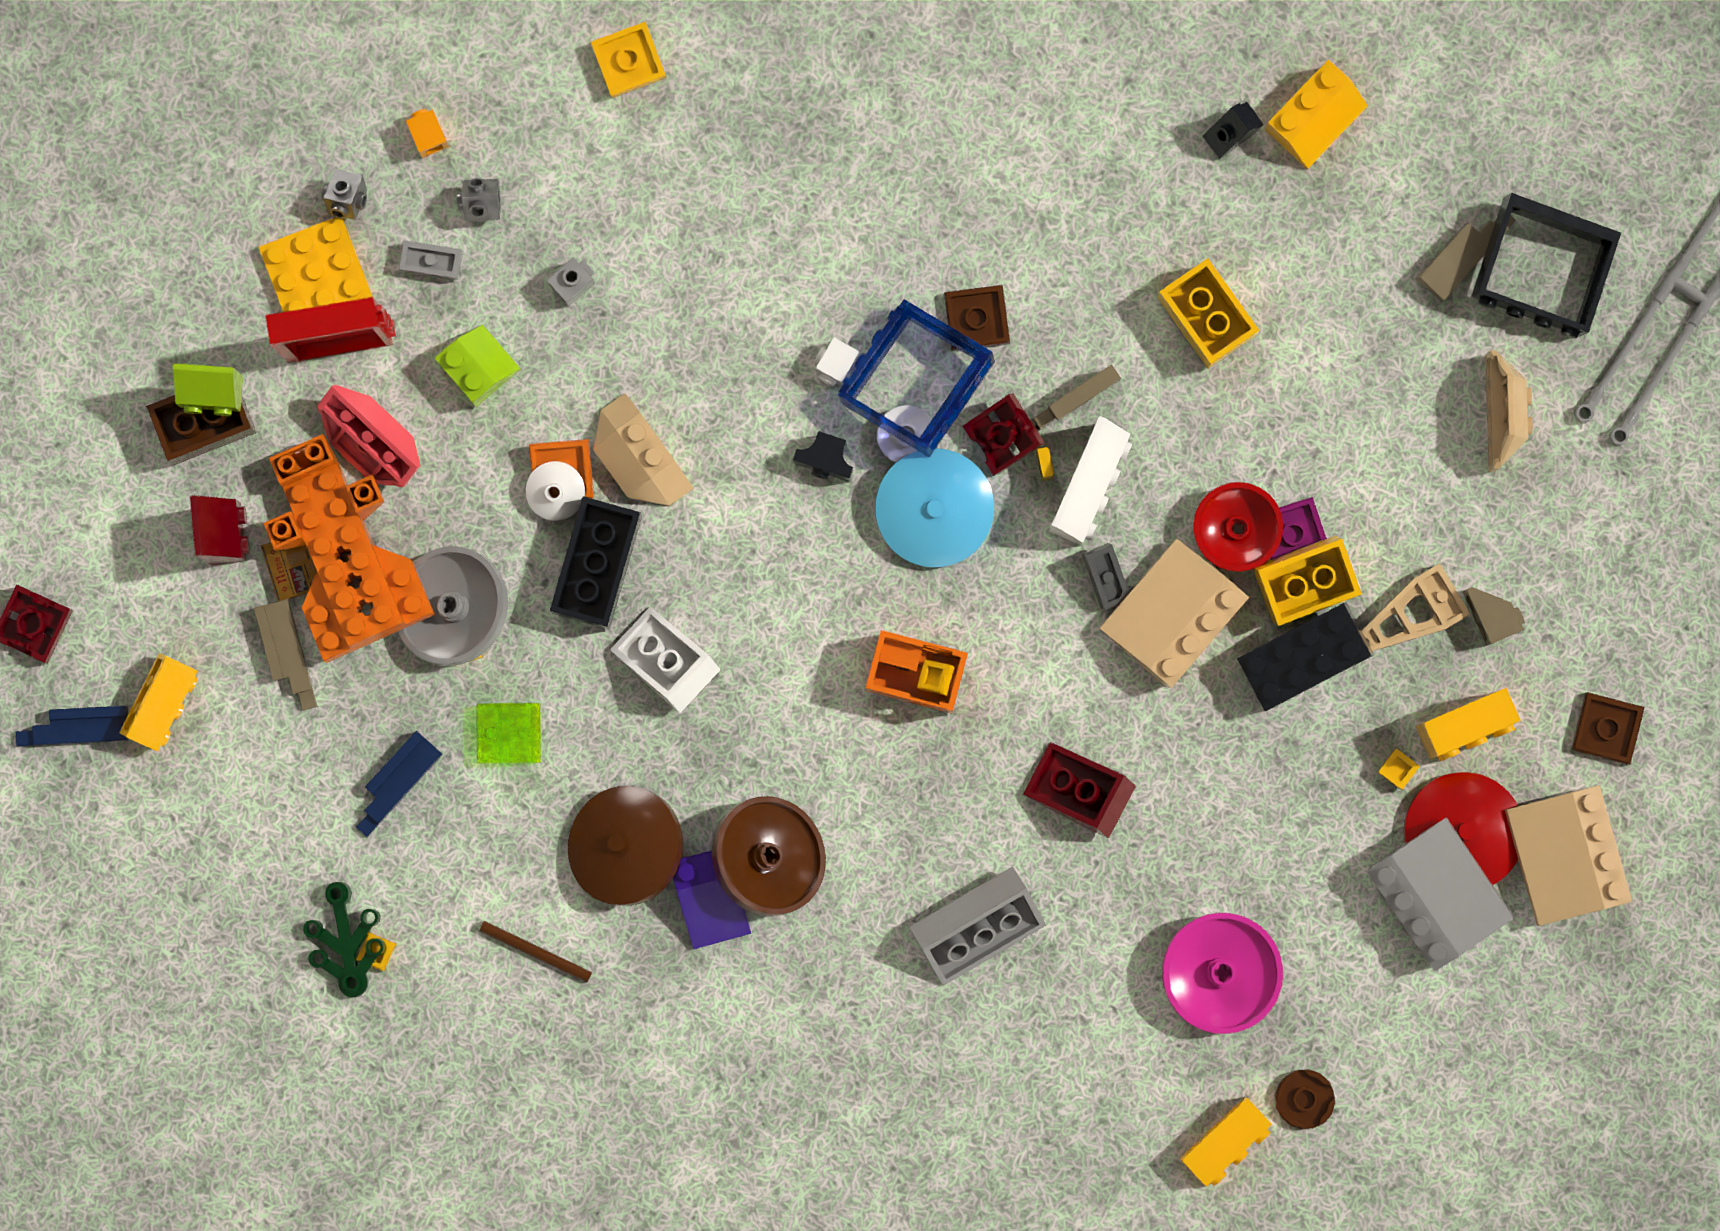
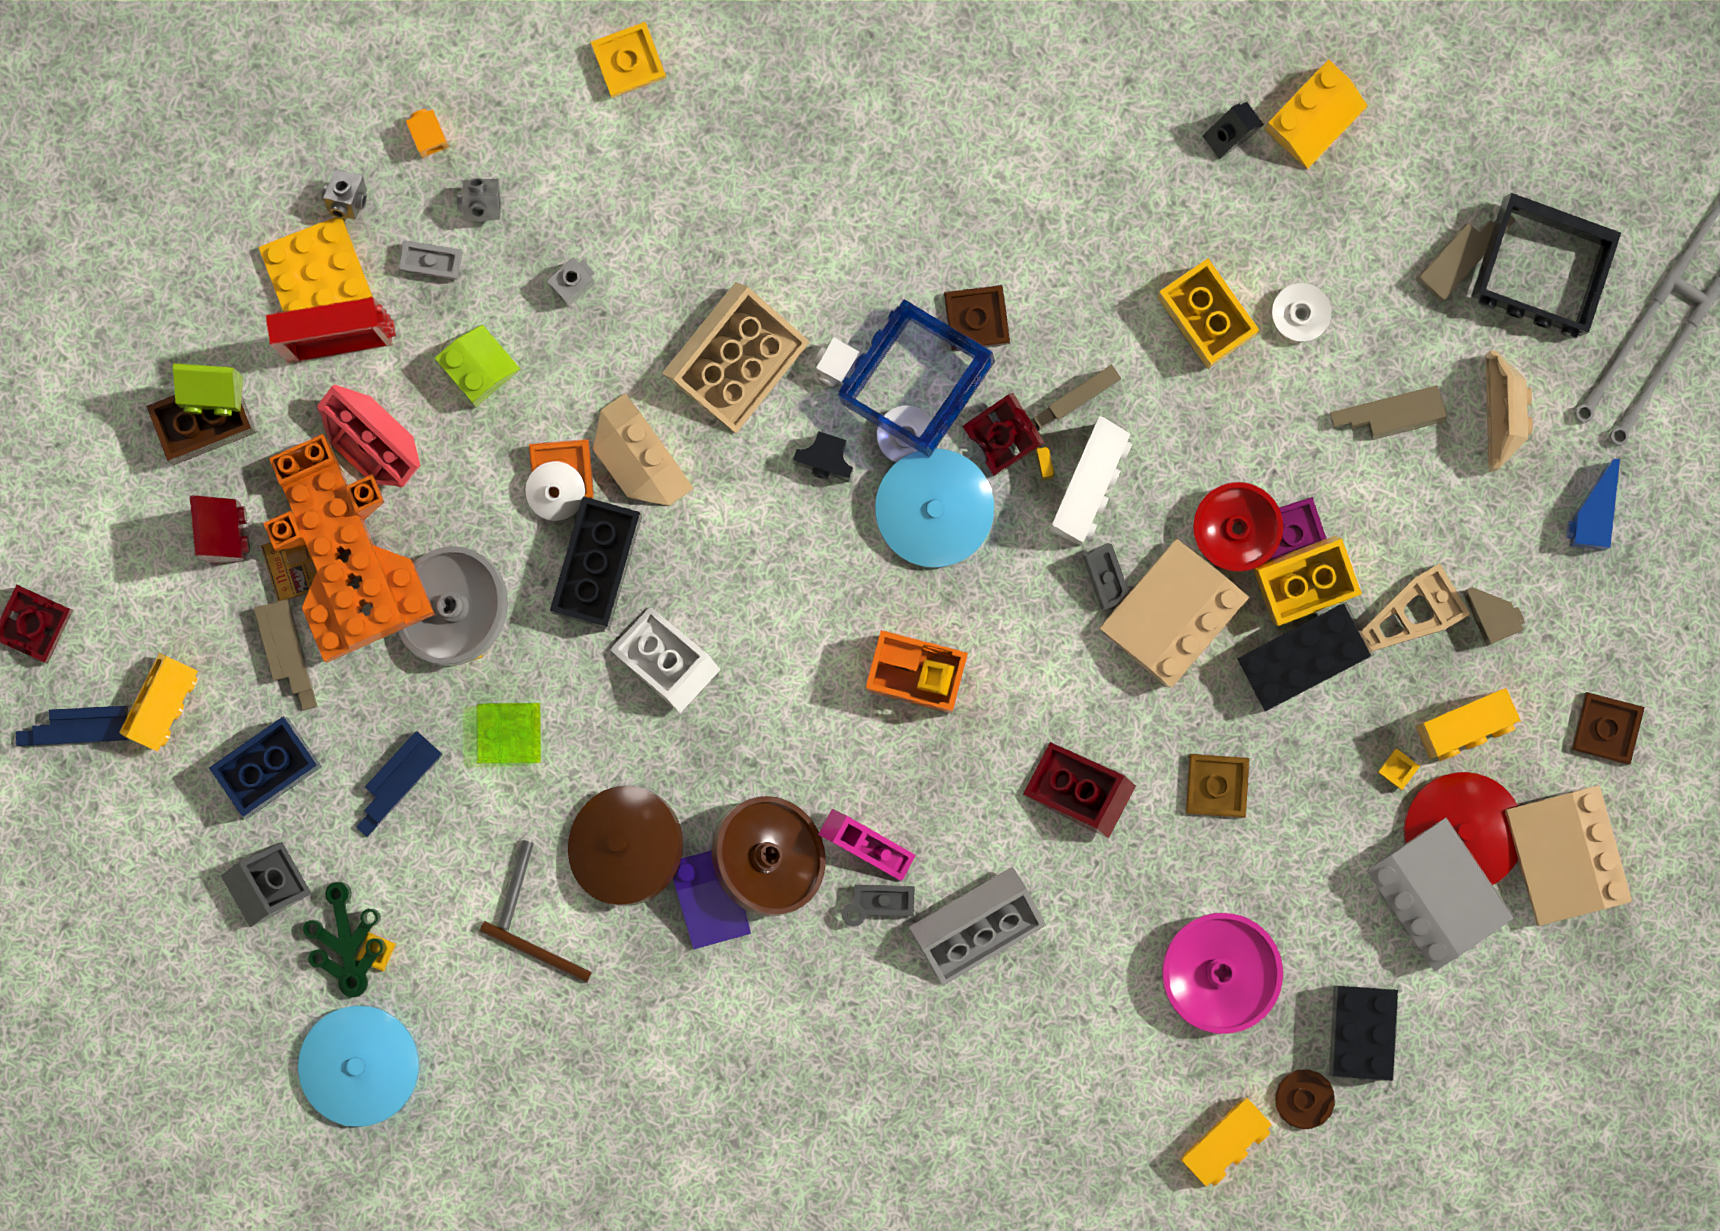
(265, 767): none -> dark blue brick
(265, 884): none -> dark grey slope
(358, 1066): none -> medium azure dish
(515, 884): none -> flat silver bar
(736, 357): none -> tan slope
(866, 844): none -> dark pink slope
(880, 900): none -> dark grey hinge
(1217, 785): none -> pearl gold tile
(1303, 297): none -> white dish
(1363, 1033): none -> black brick
(1395, 413): none -> dark tan piece
(1594, 518): none -> blue slope

